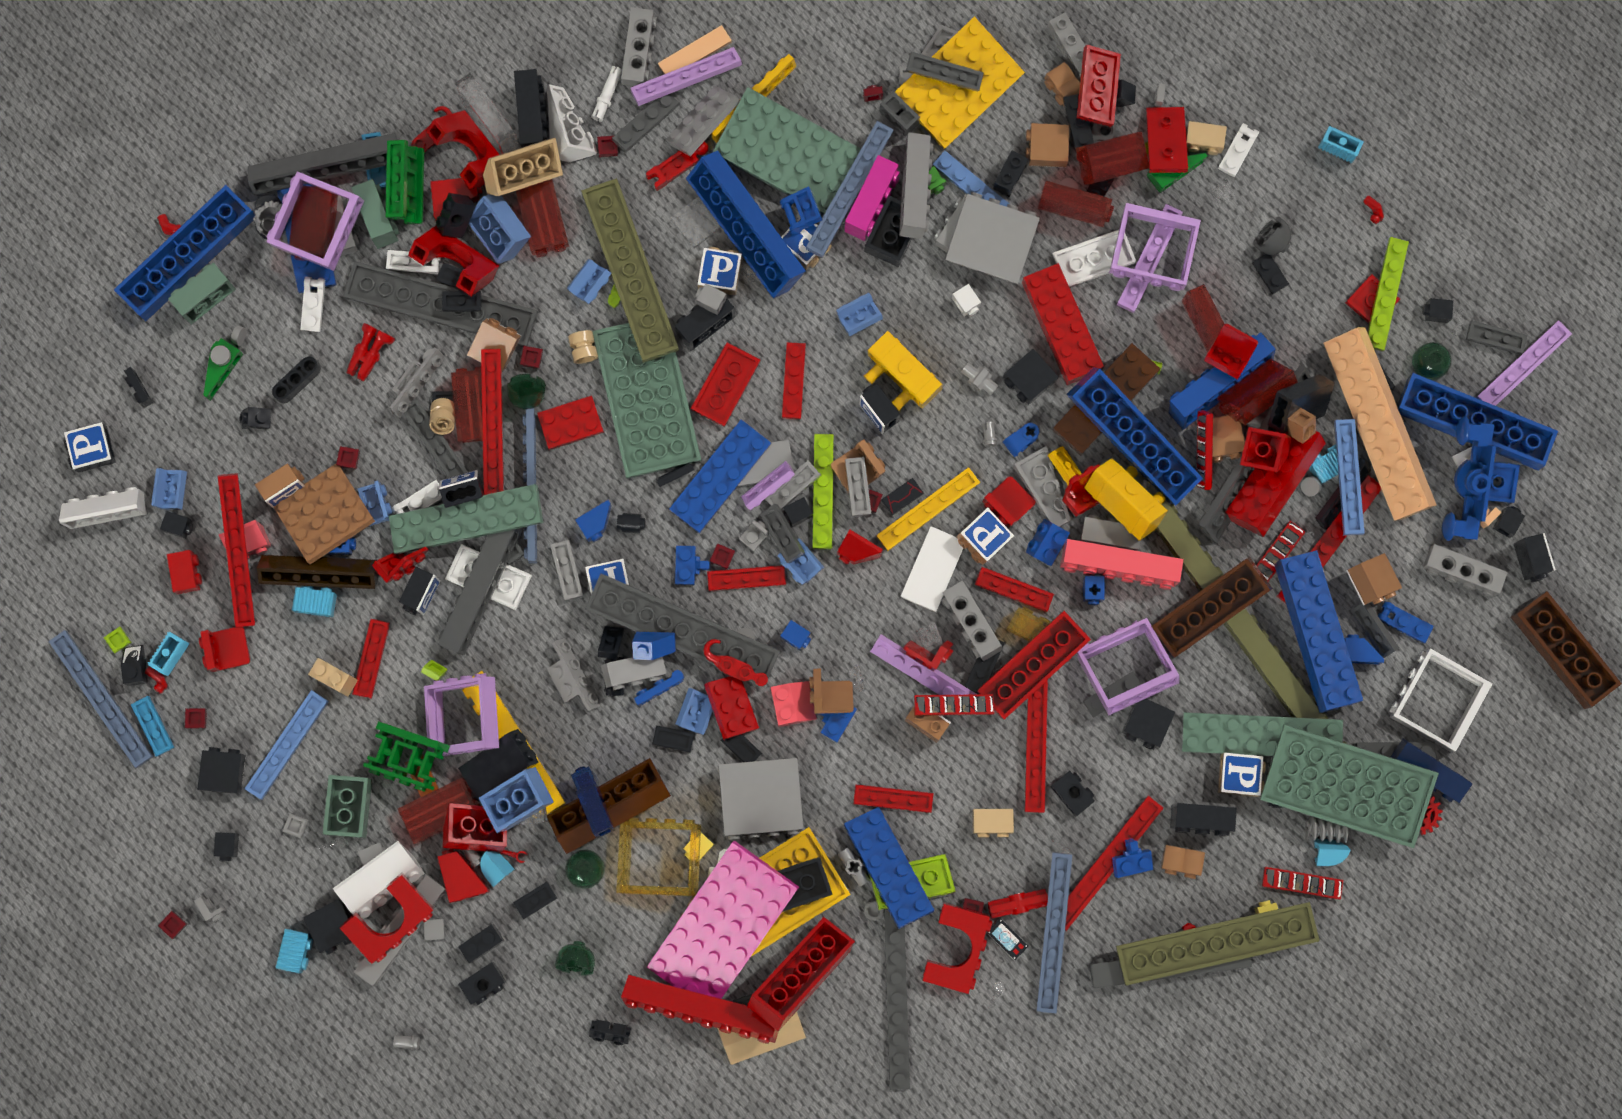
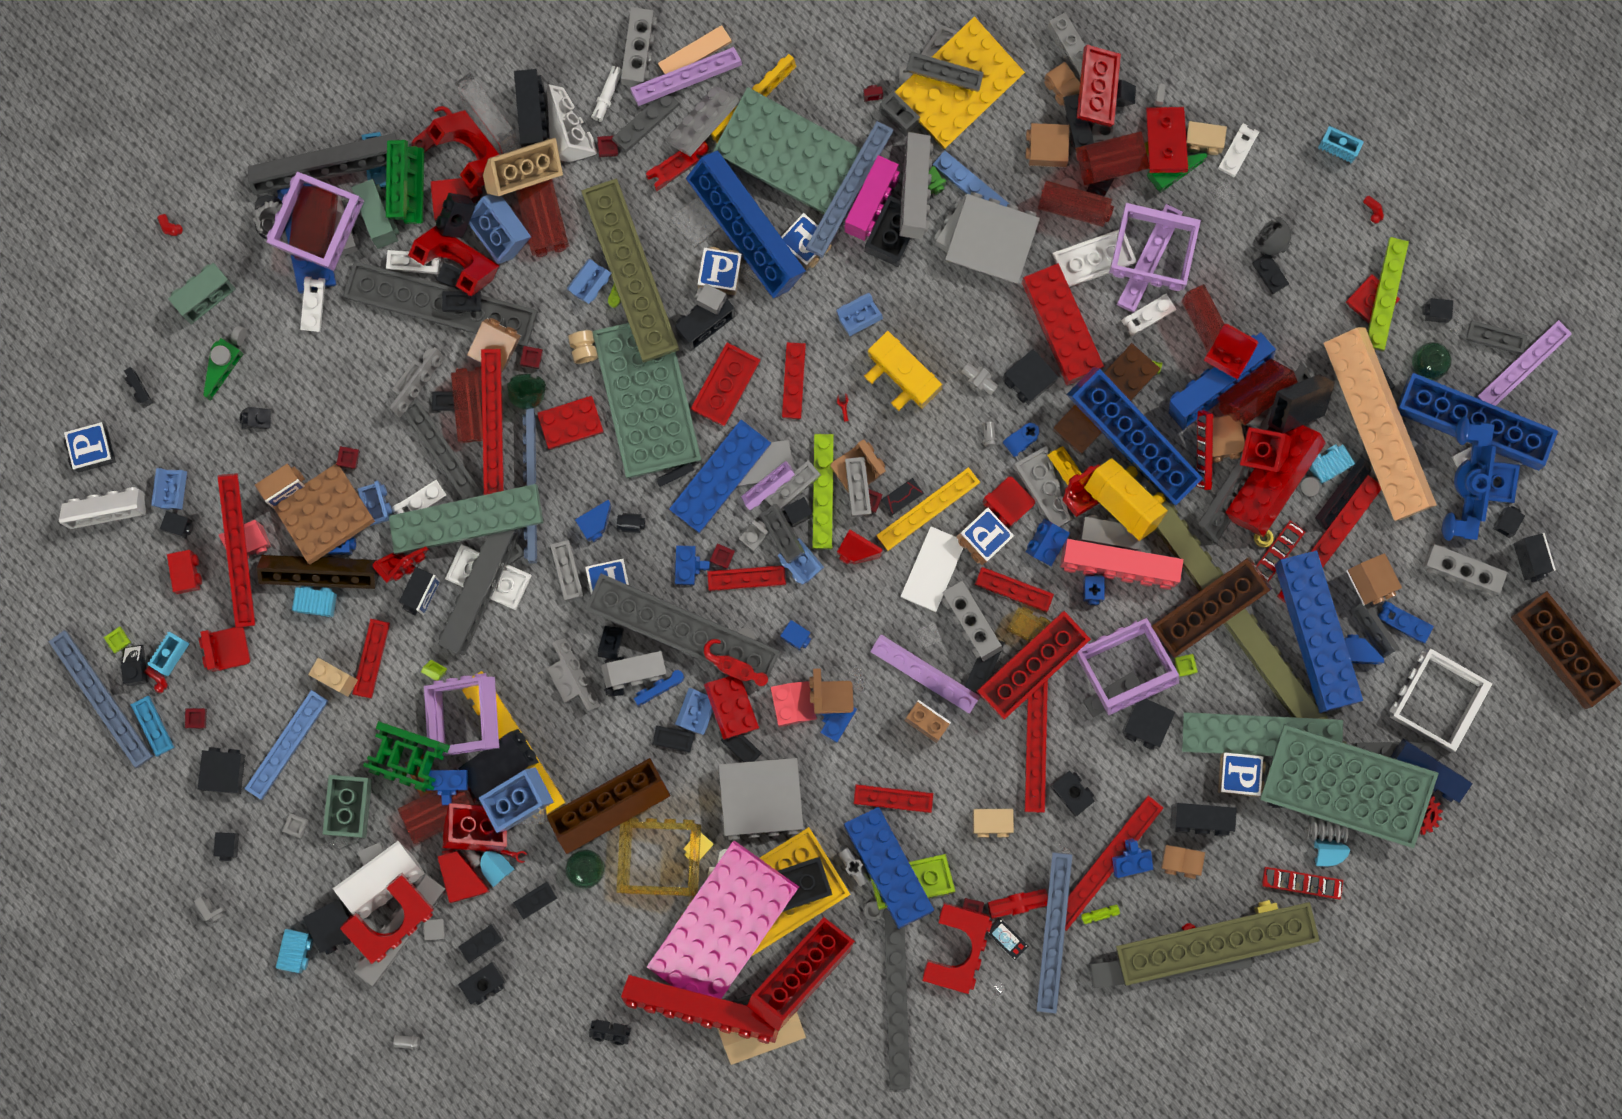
(172, 925): dark red plate -> none
(185, 253): blue brick -> none
(287, 384): black beam -> none
(364, 357): red piece -> none
(442, 416): tan wheel -> none
(448, 782): none -> blue hinge
(461, 489): black piece -> none
(575, 958): clear green cylinder -> none
(592, 801): clear blue arch -> none
(653, 645): blue slope -> none
(806, 207): blue plate -> none
(844, 407): none -> red hand
(879, 408): black piece -> none
(929, 659): red bracket -> none
(954, 704): tile -> none
(966, 300): white brick -> none
(1010, 173): black brick -> none
(1100, 914): none -> lime axle
(1149, 314): none -> white plate
(1185, 665): none -> lime tile
(1263, 544): none -> light yellow plate
(1301, 425): medium nougat brick -> none
(1349, 477): medium blue plate -> none
(1490, 517): light nougat plate -> none

